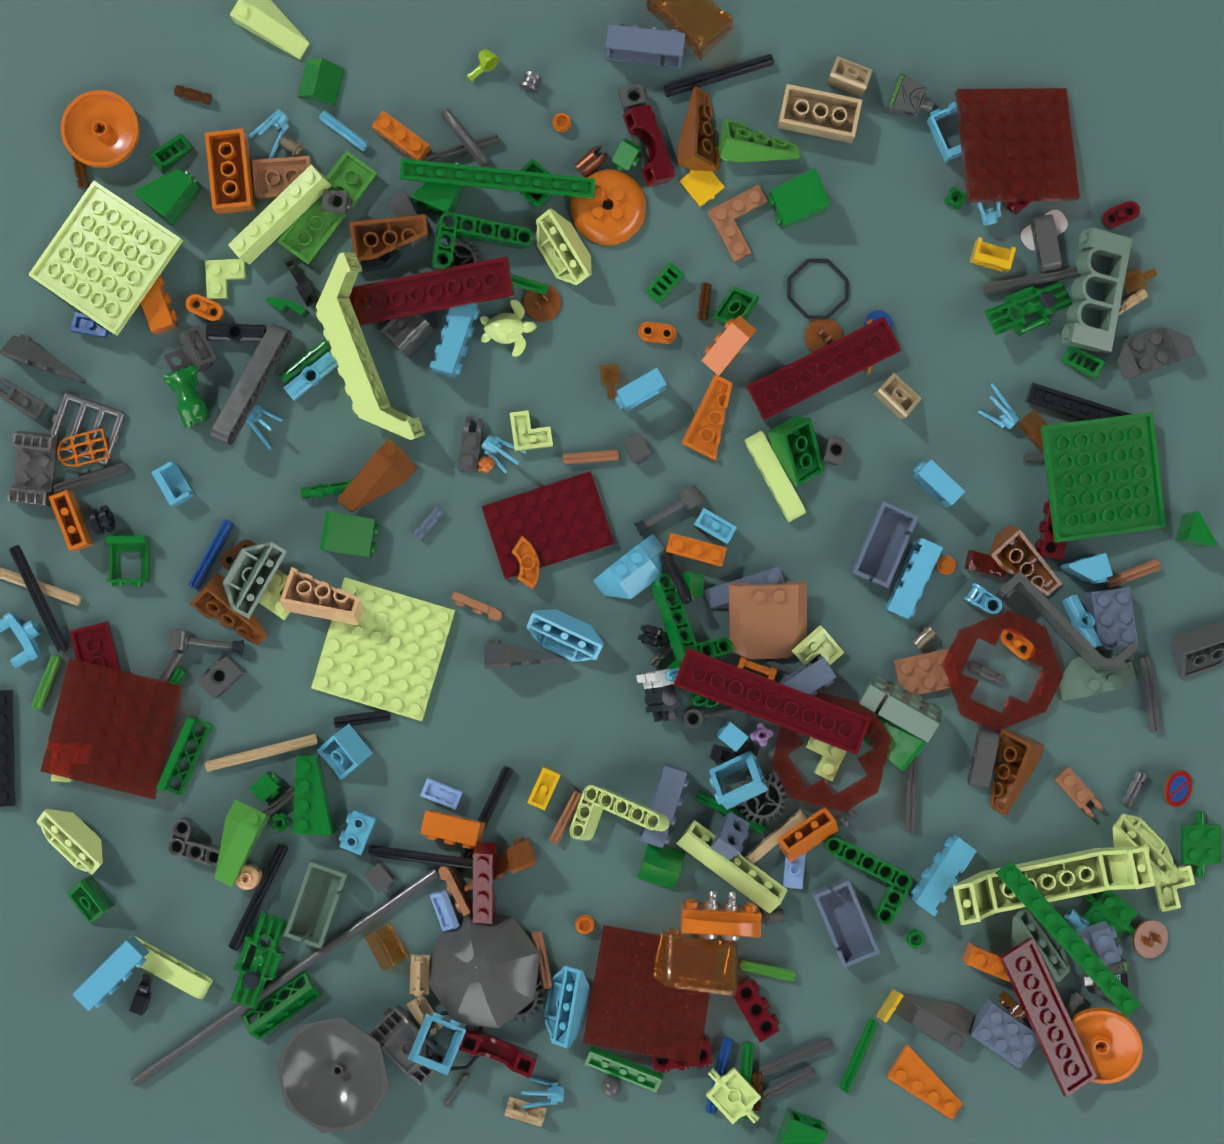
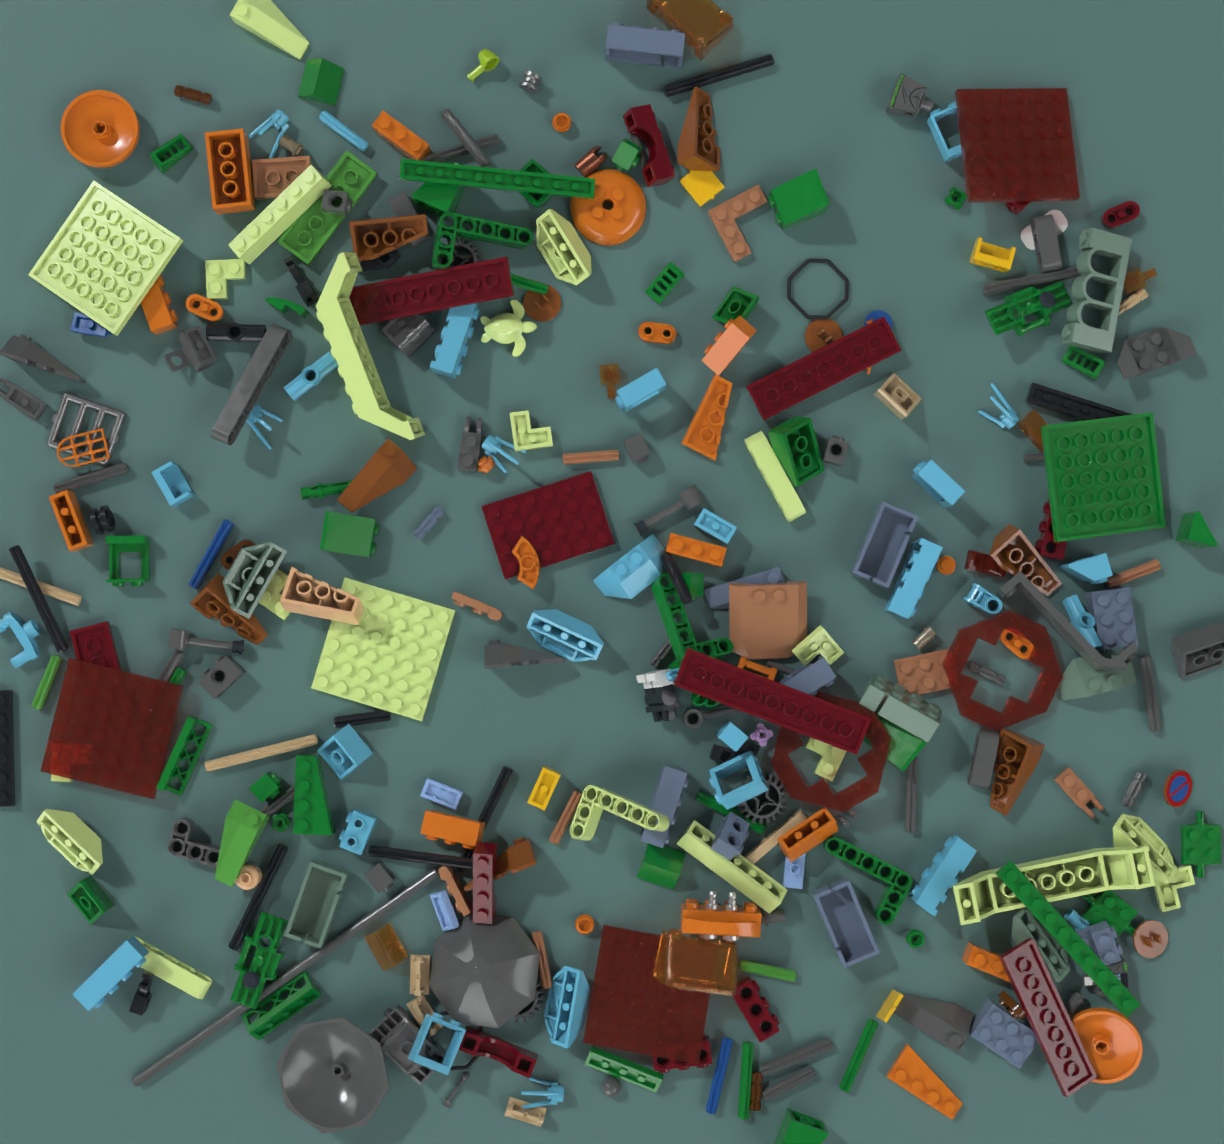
(33, 468): flat silver plate -> none
(81, 174): reddish brown axle -> none
(170, 194): green slope -> none
(190, 404): green animal -> none
(305, 361): green pin -> none
(625, 92): dark grey brick -> none
(651, 635): black wheel -> none
(704, 301): reddish brown axle -> none
(733, 1095): yellowish green plate -> none
(745, 145): bright green wedge -> none
(819, 113): tan brick -> none
(849, 76): tan slope -> none
(988, 215): medium azure plant -> none

